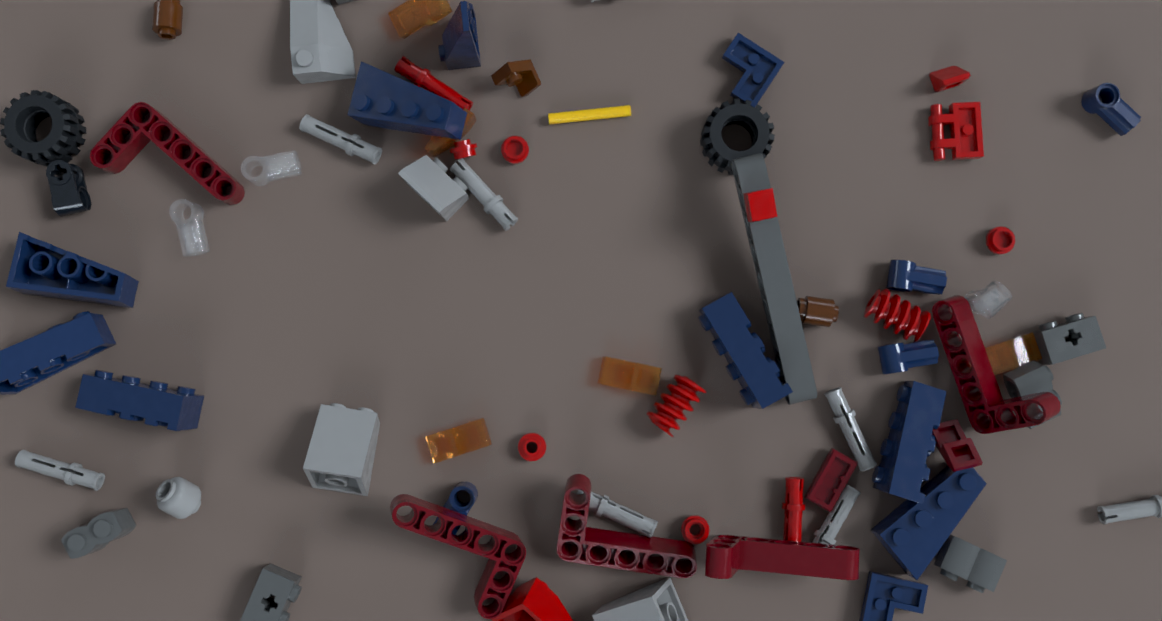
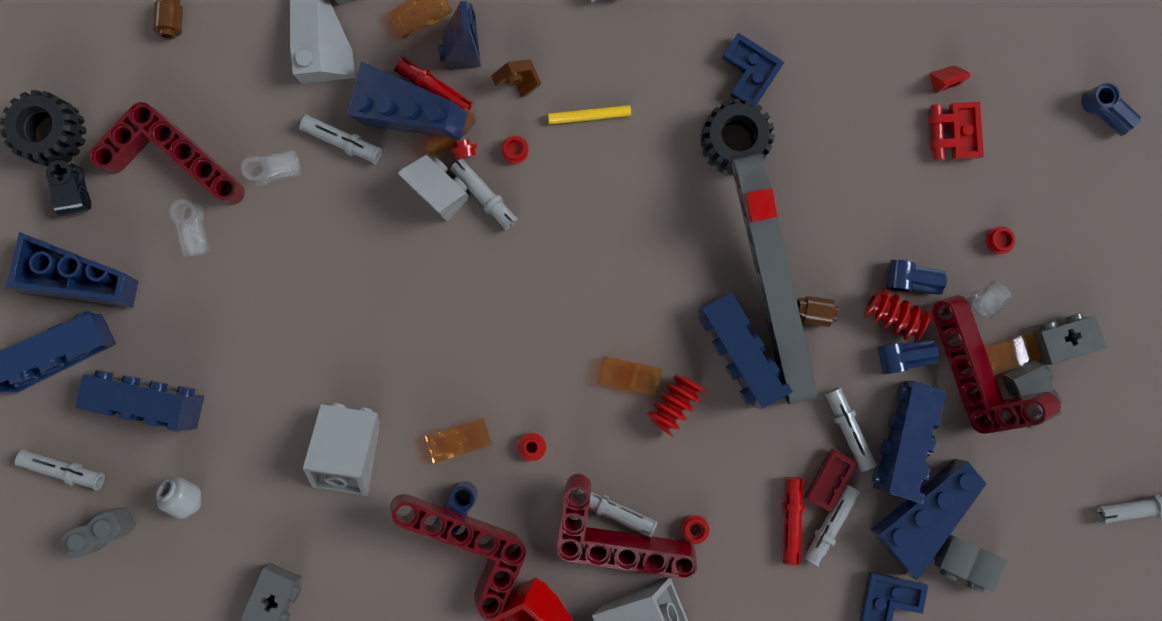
(730, 553): dark red beam -> none
(955, 447): dark red slope -> none

